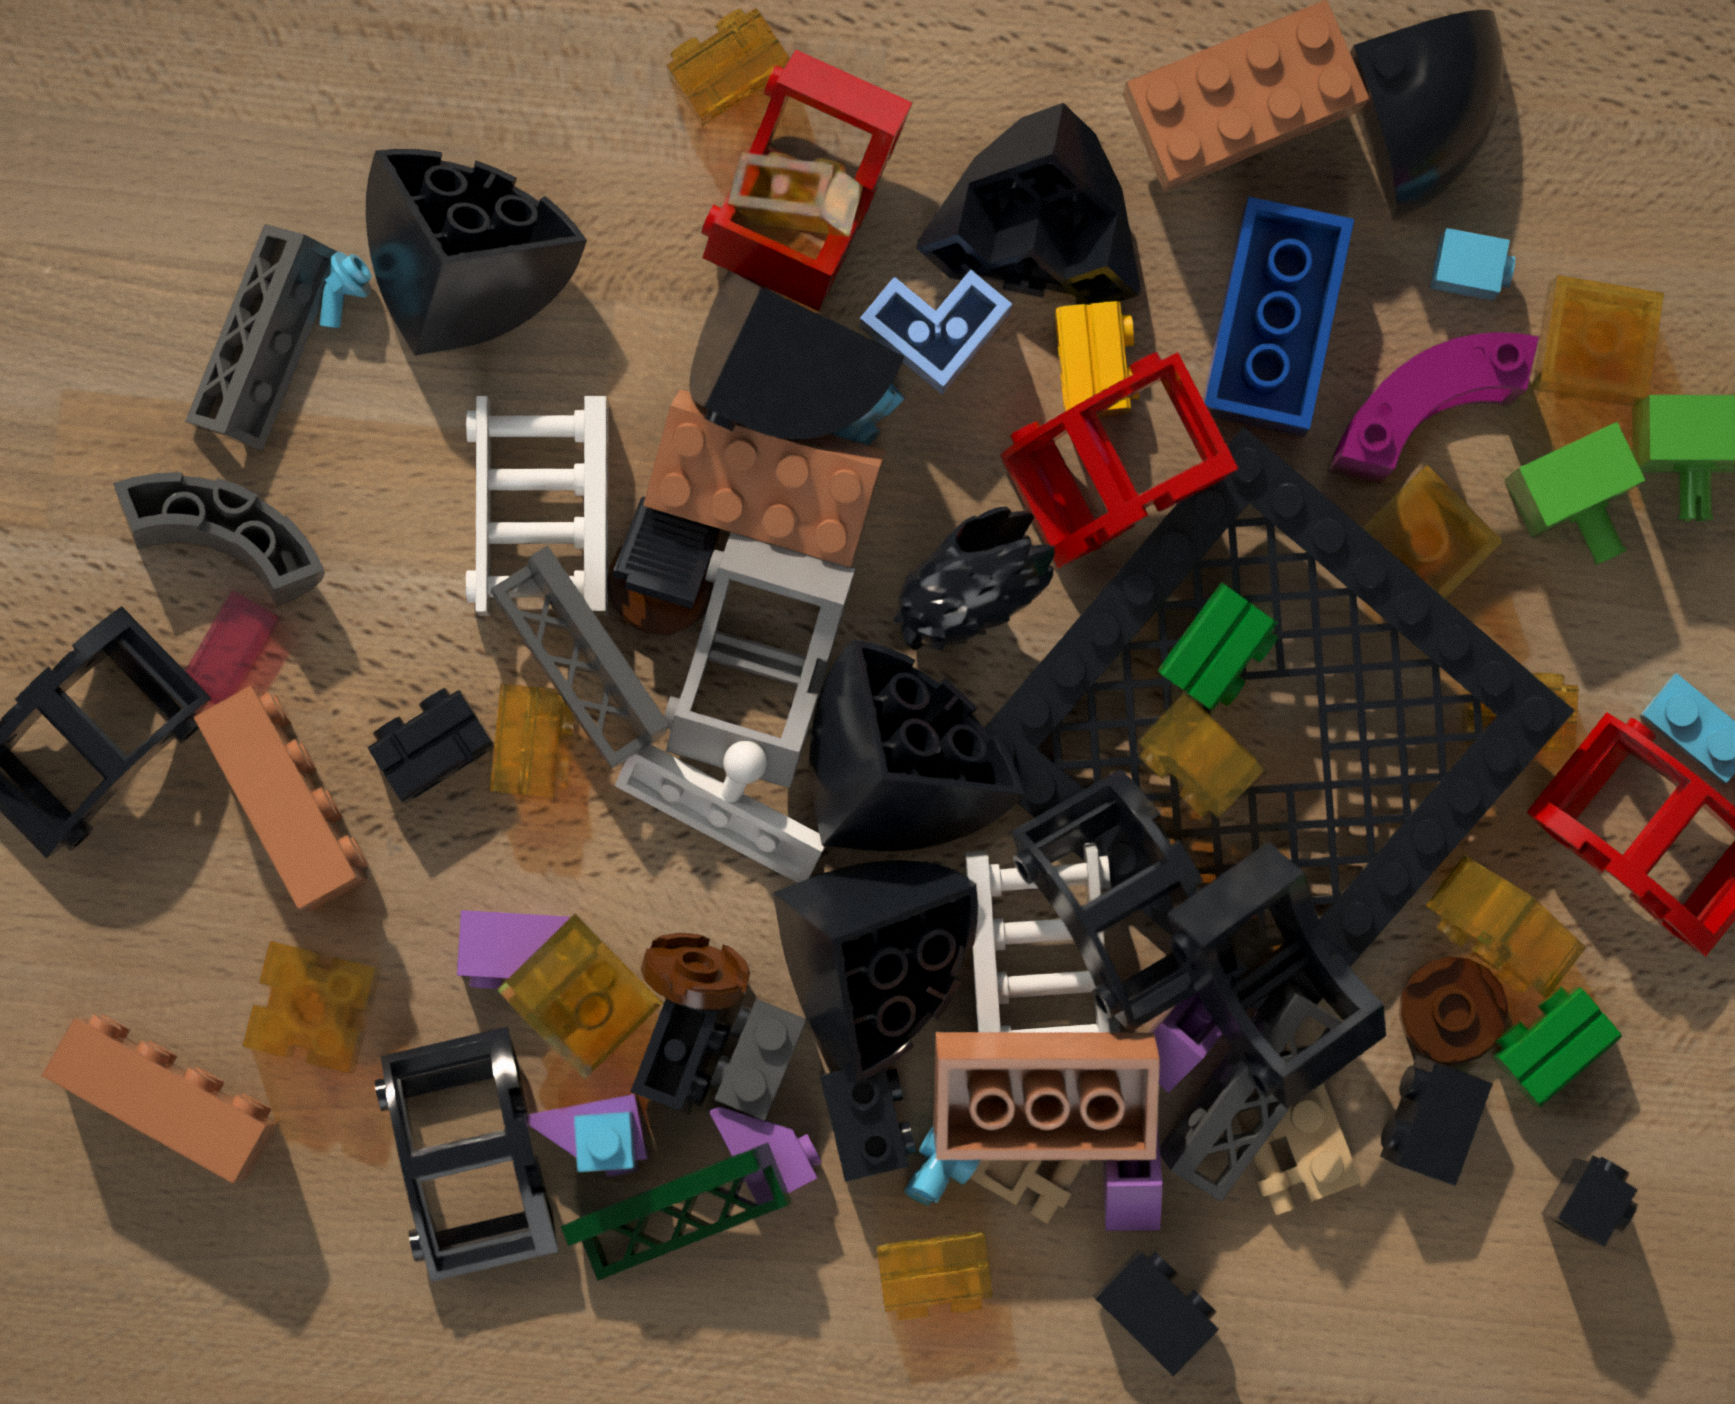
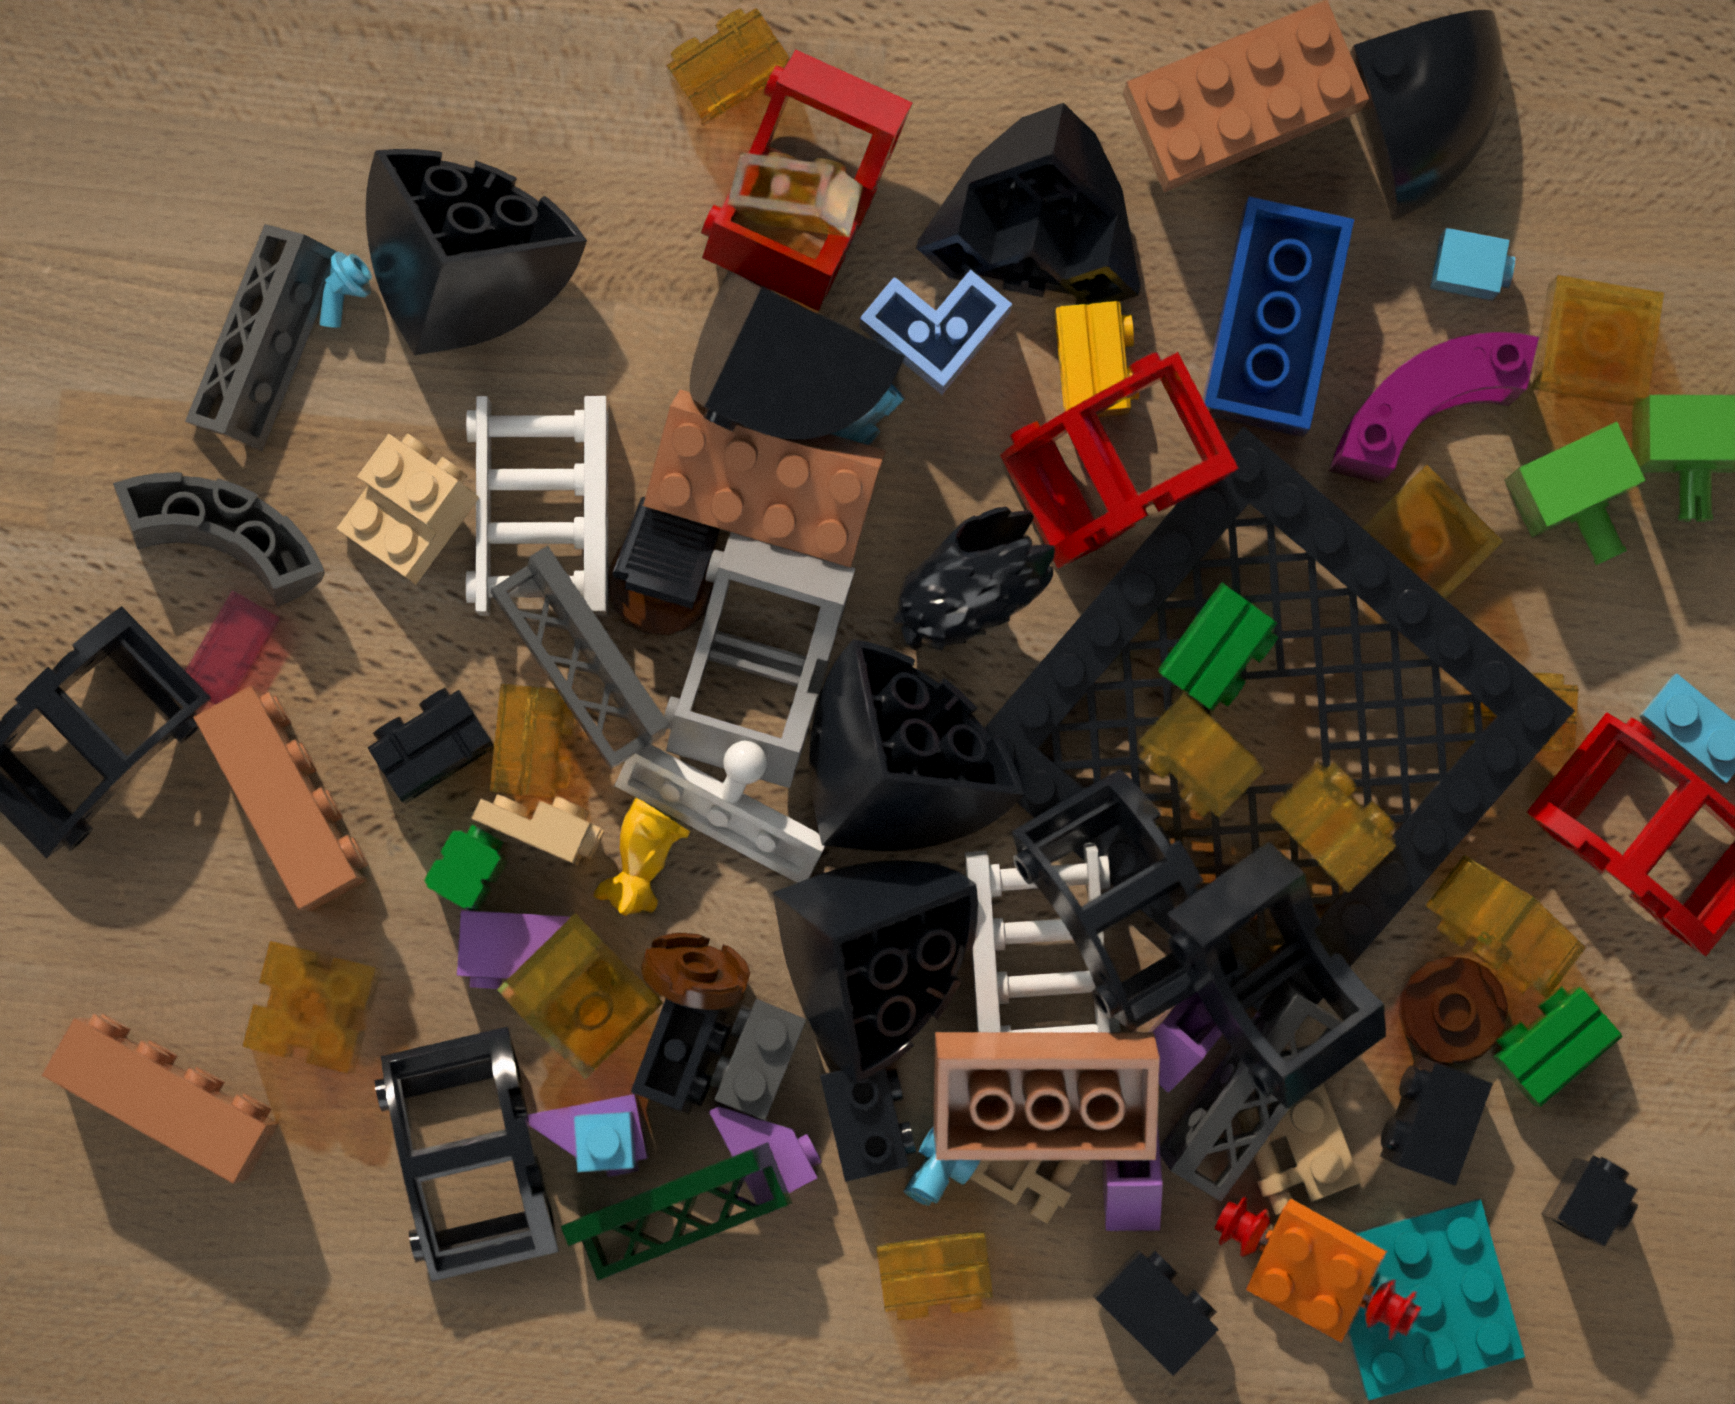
(407, 506): none -> tan plate
(467, 868): none -> green brick
(553, 828): none -> tan plate
(643, 849): none -> yellow animal
(1316, 1270): none -> orange plate
(1334, 824): none -> clear yellow brick
(1462, 1296): none -> teal plate

